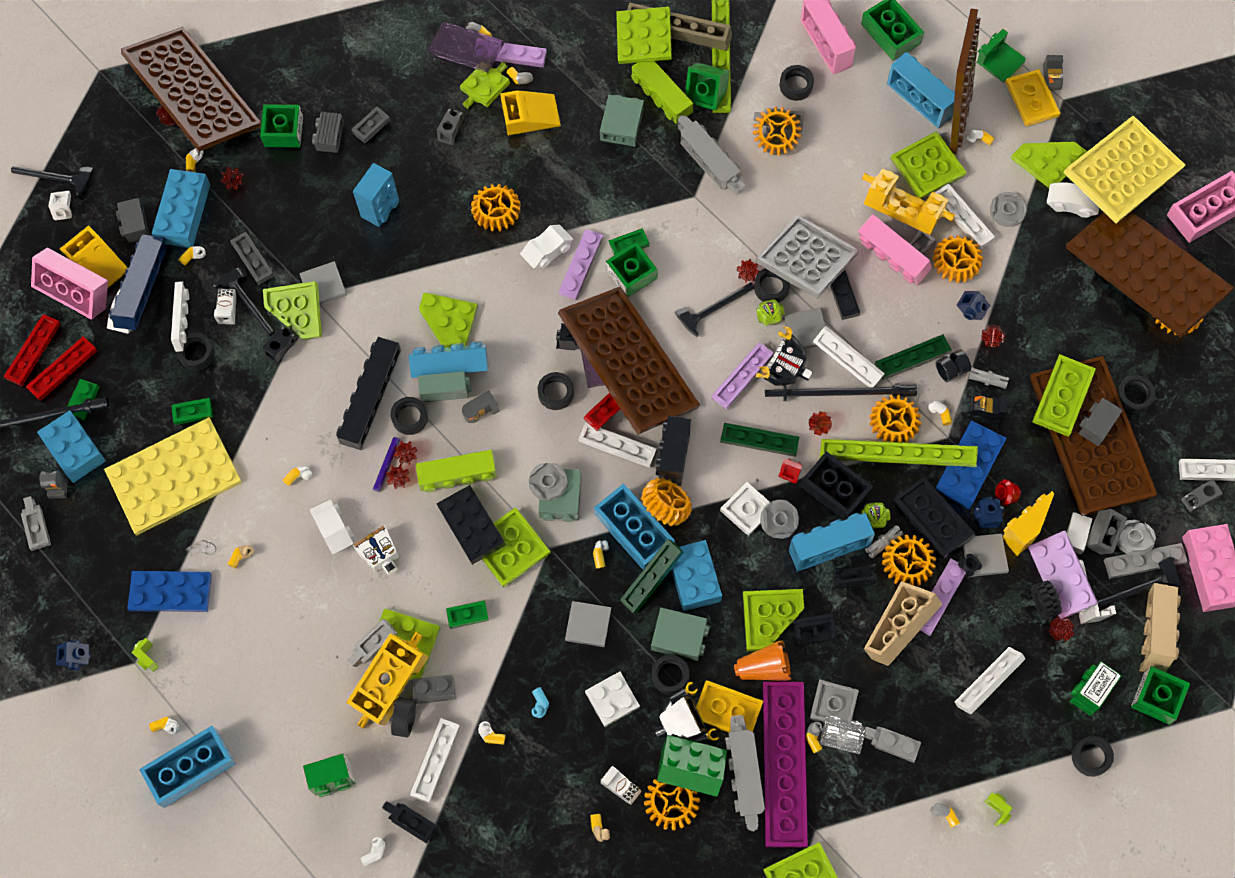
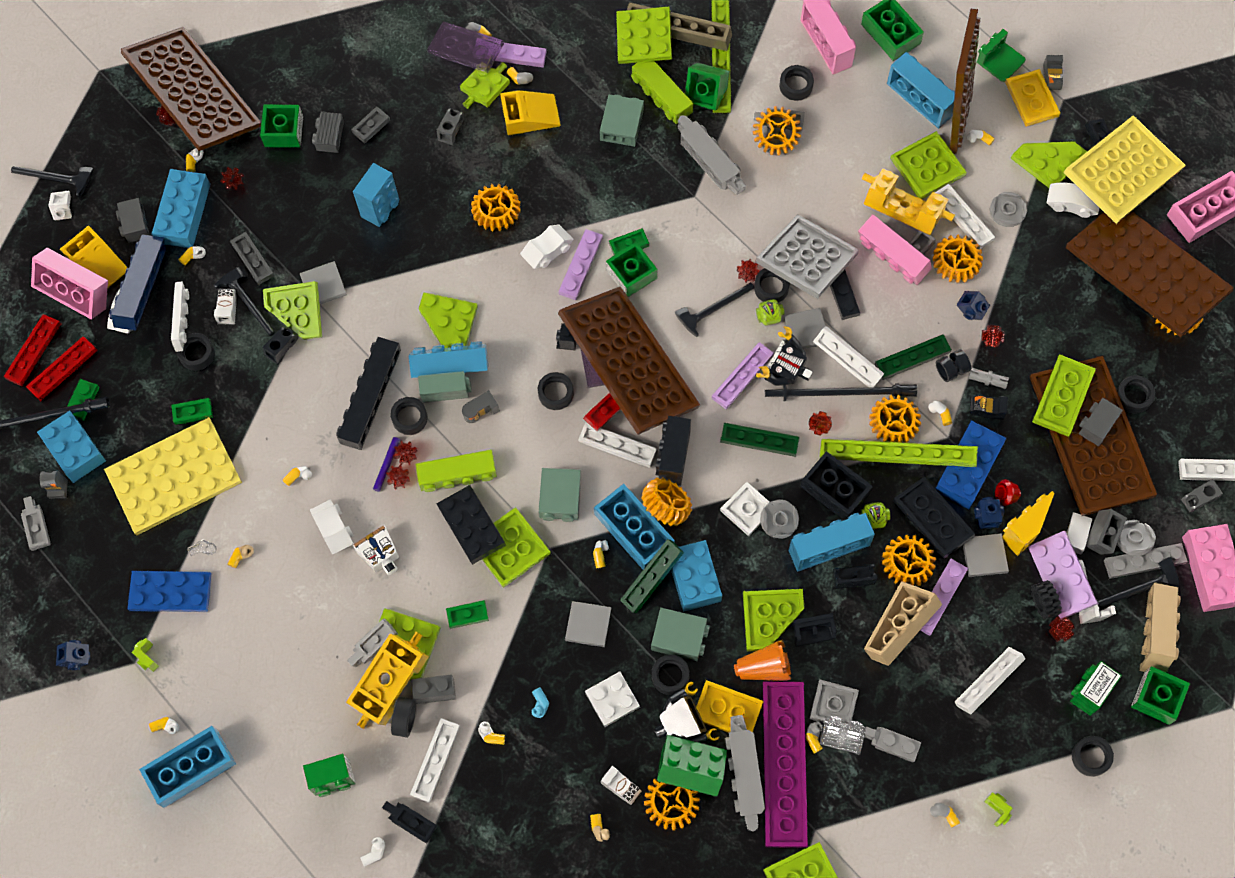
(548, 481): light grey tile -> none
(790, 470): red tile -> none
(883, 540): light grey pin -> none
(976, 565): black plate -> none

